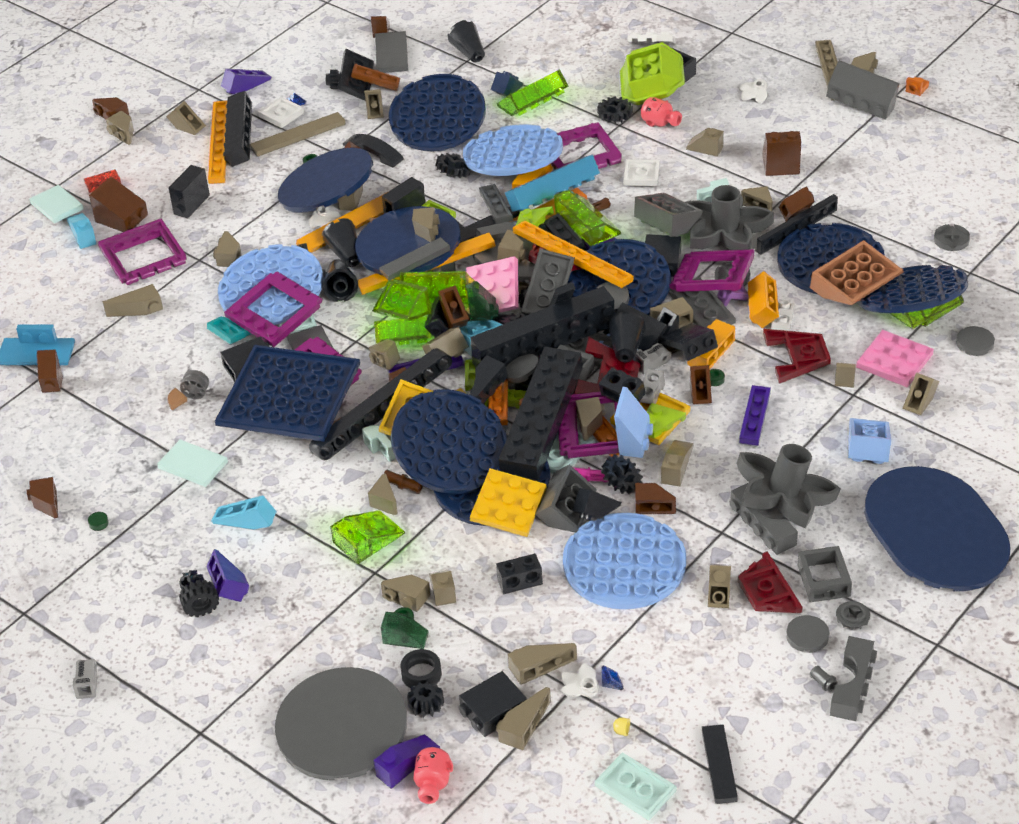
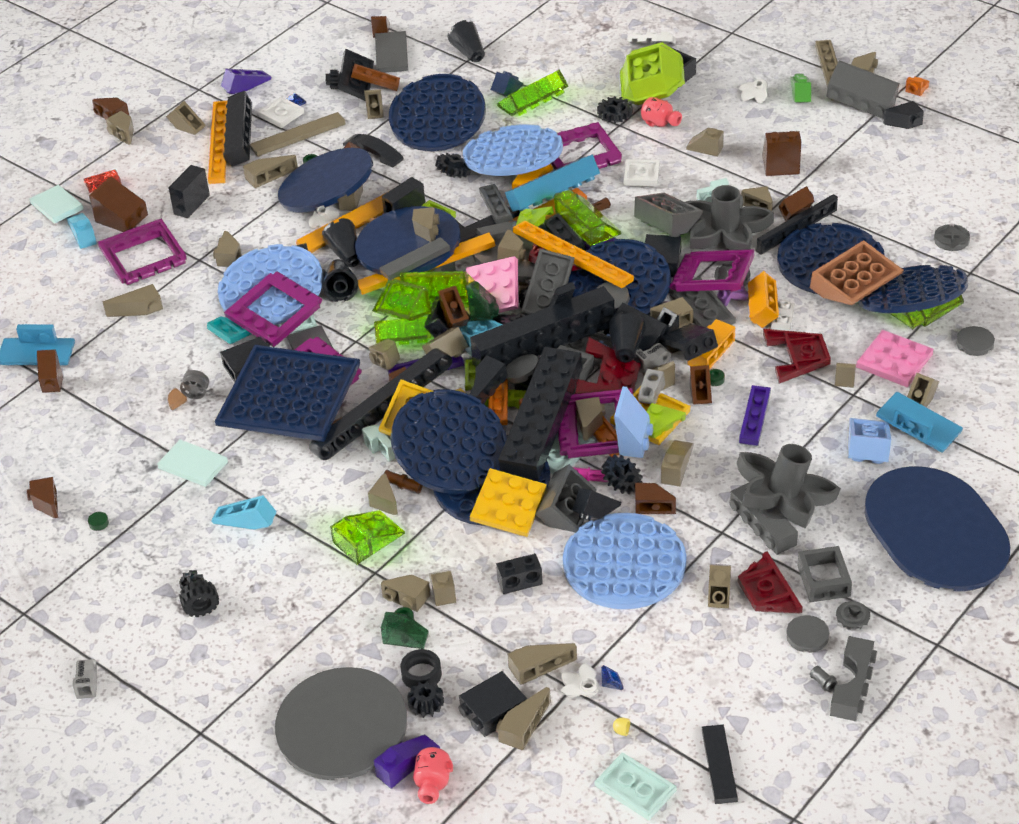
(227, 577): dark purple slope -> none
(269, 169): none -> dark tan slope
(614, 380): black brick -> none
(669, 373): none -> dark tan slope
(801, 88): none -> bright green slope
(904, 115): none -> black slope
(919, 422): none -> dark azure bracket

